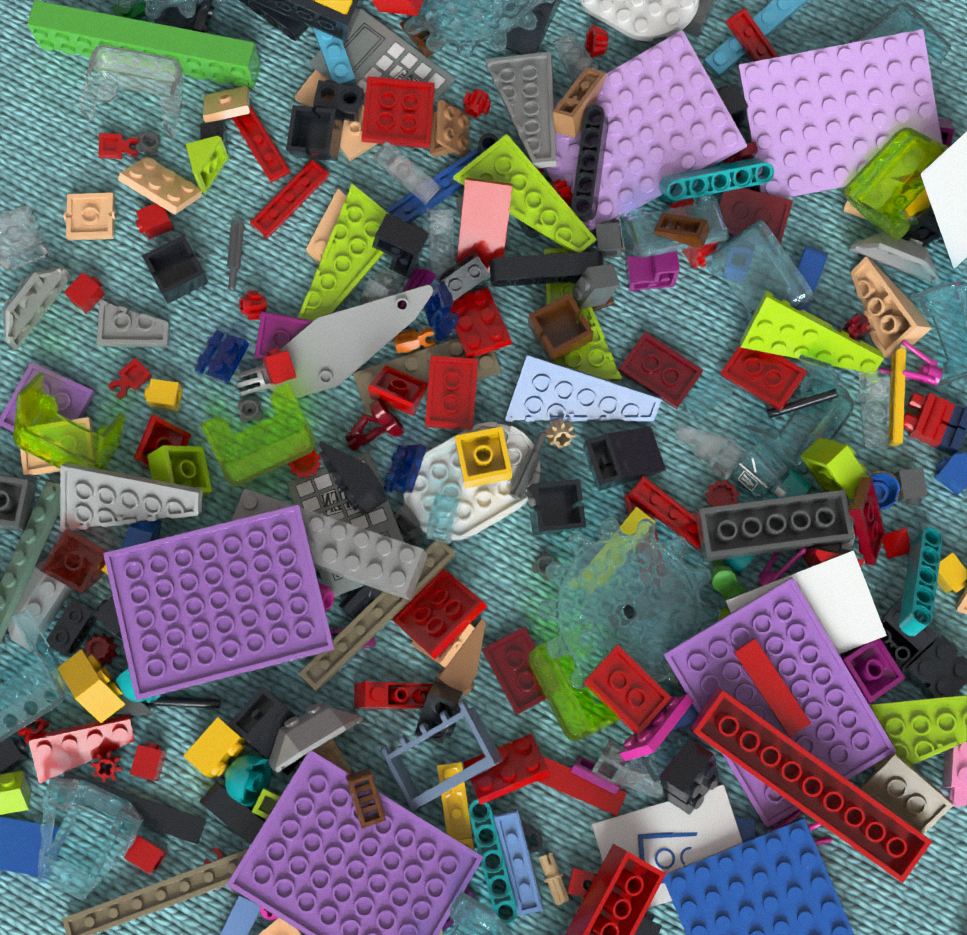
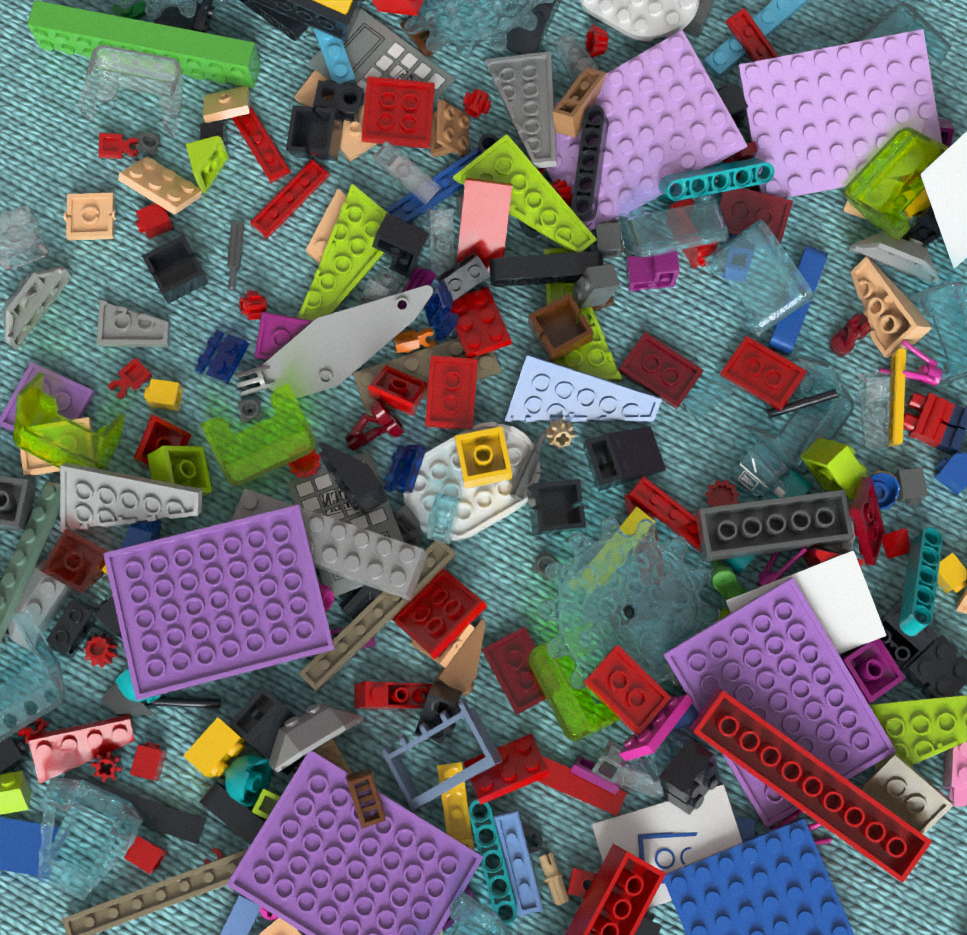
(85, 292): red brick -> none
(91, 685): yellow brick -> none
(279, 366): red brick -> none
(697, 228): reddish brown slope -> none
(715, 449): clear slope -> none
(772, 687): red tile -> none
(792, 333): lime wing -> none

